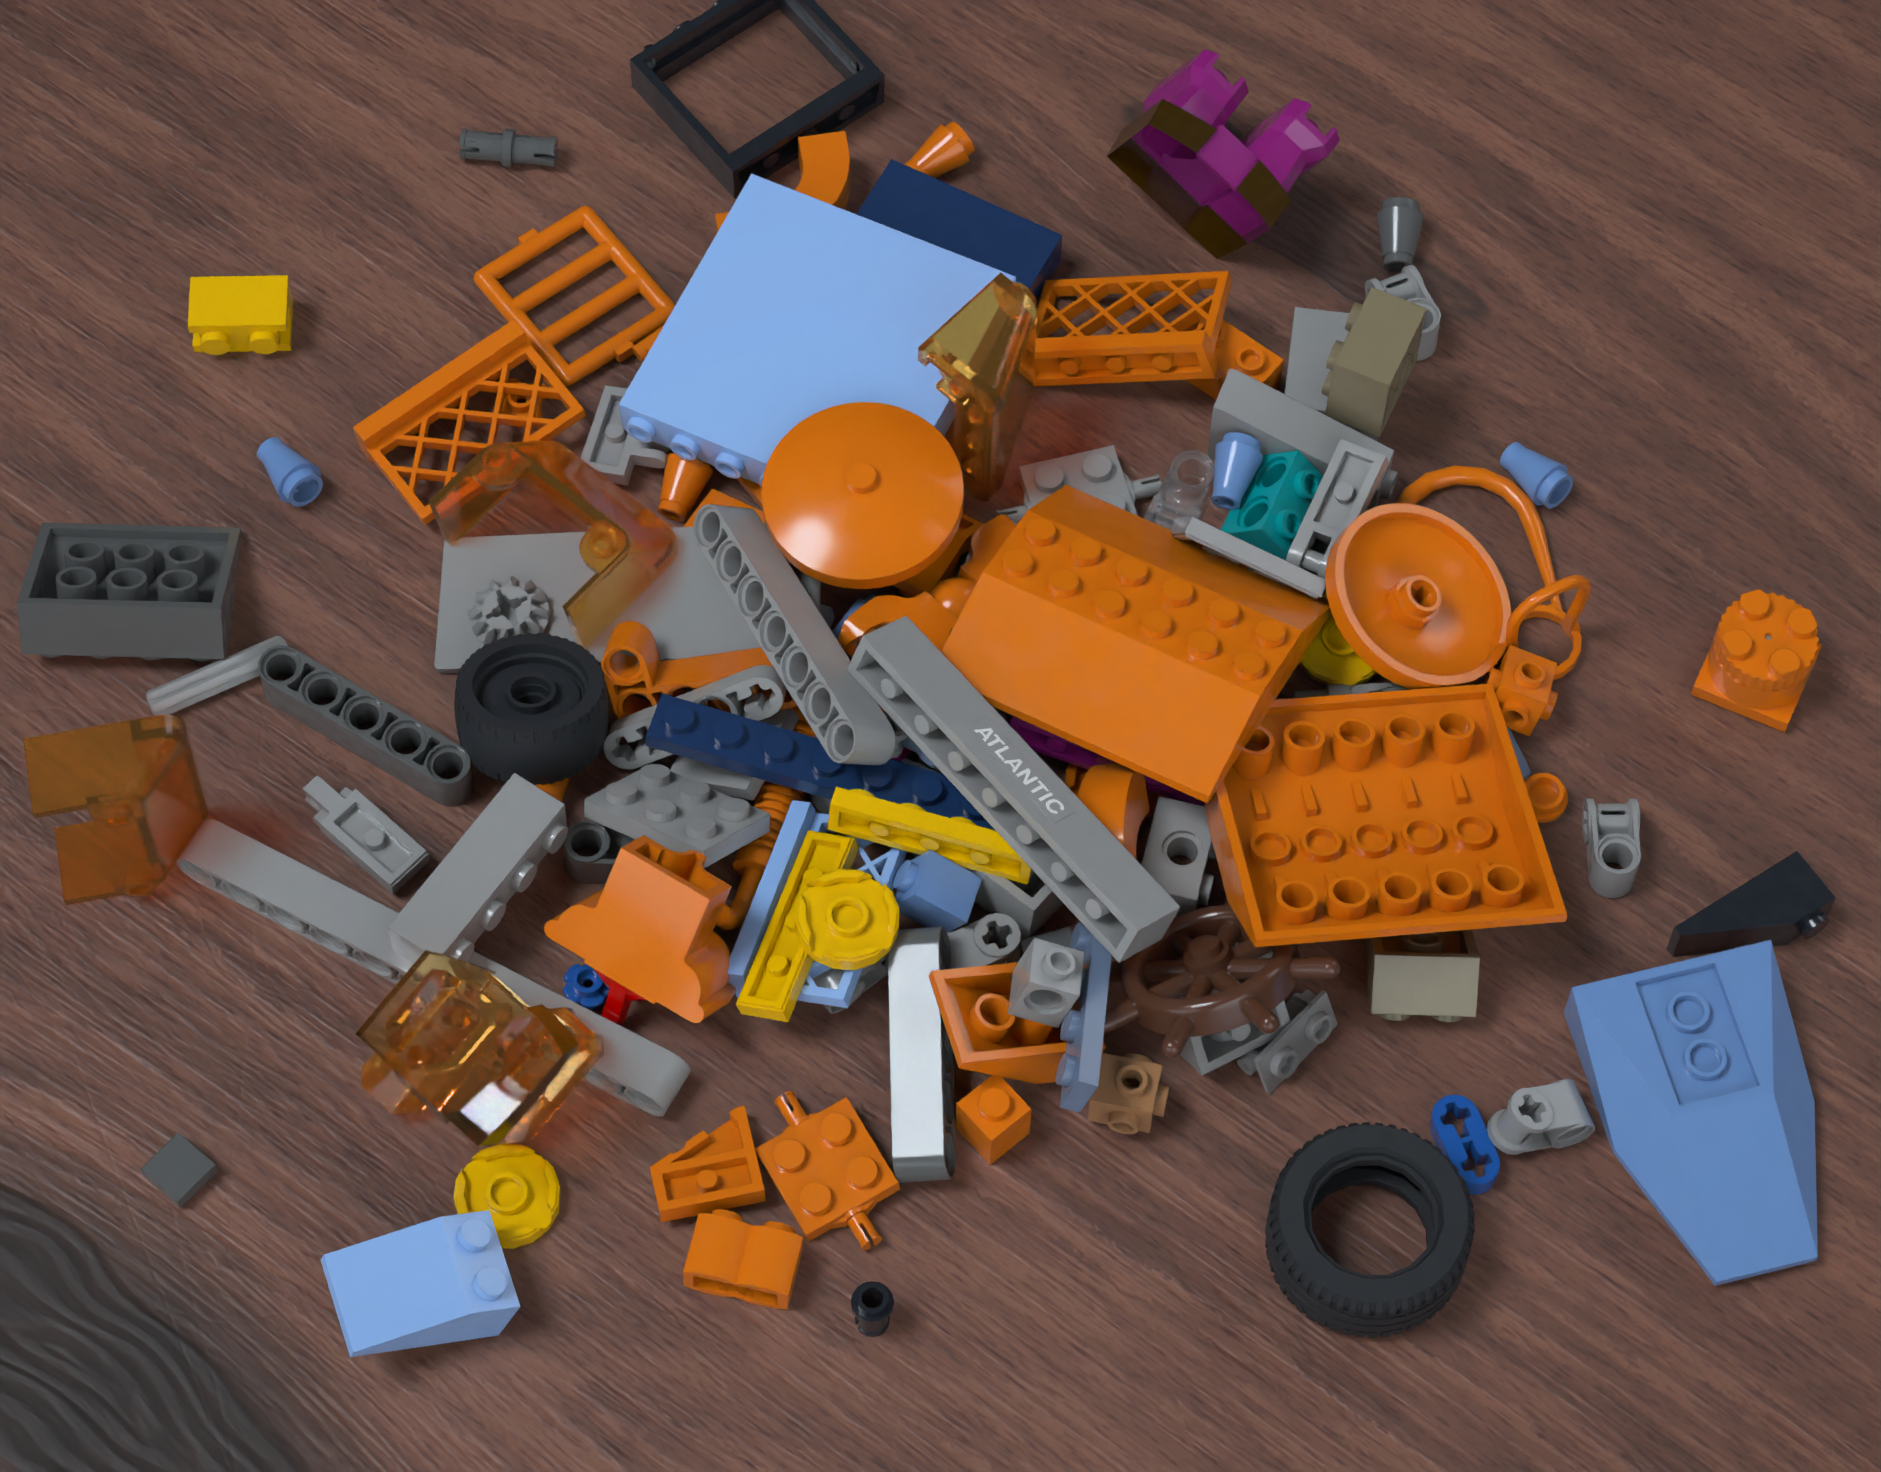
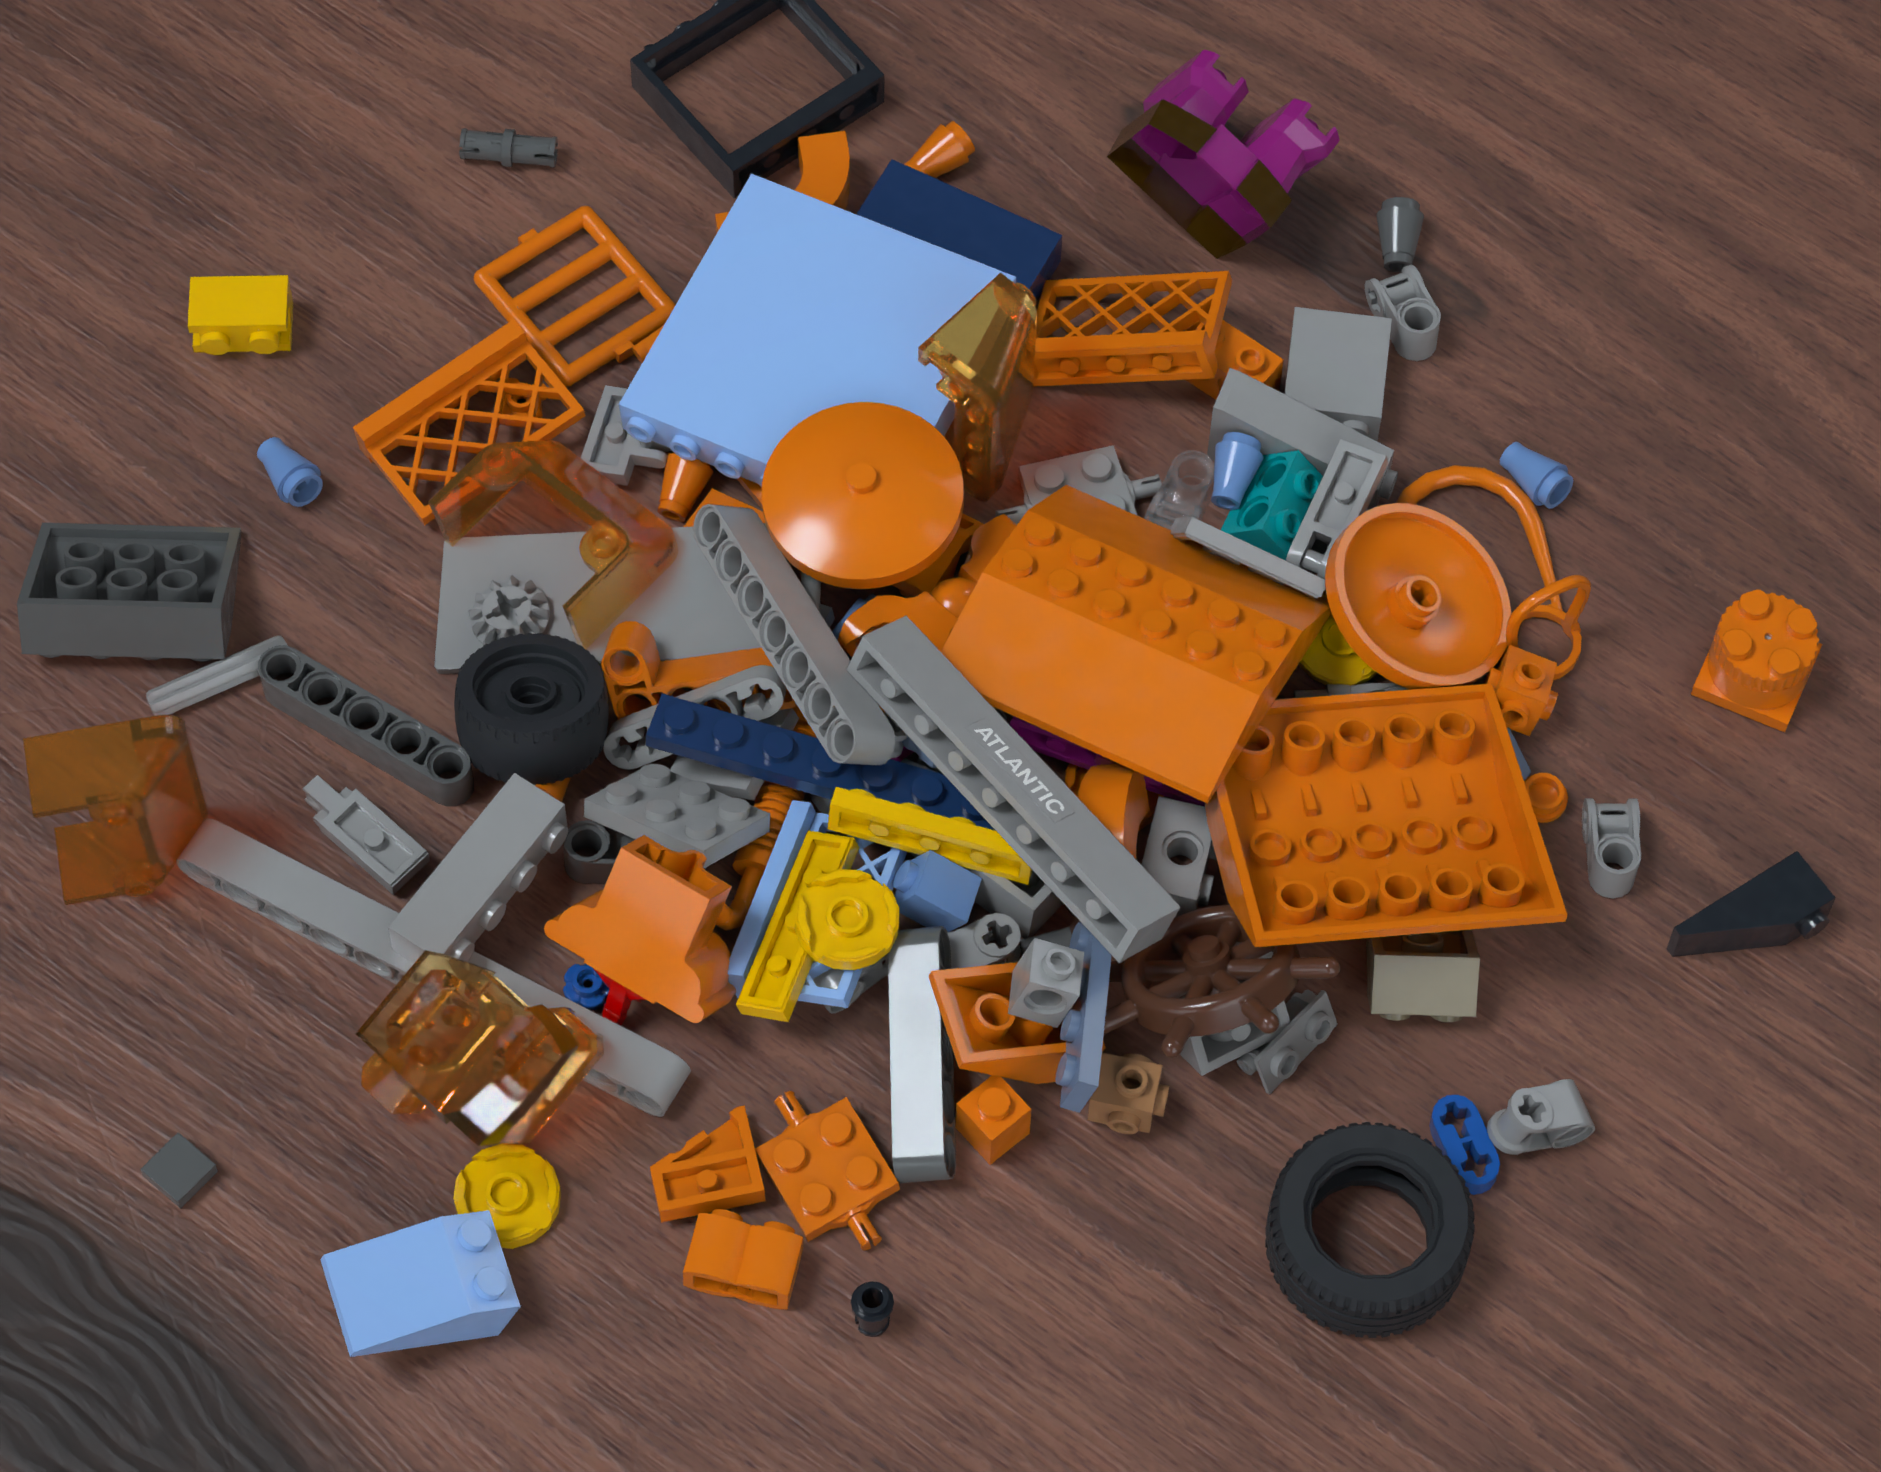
(1373, 361): dark tan brick -> none
(1708, 1104): medium blue wedge -> none

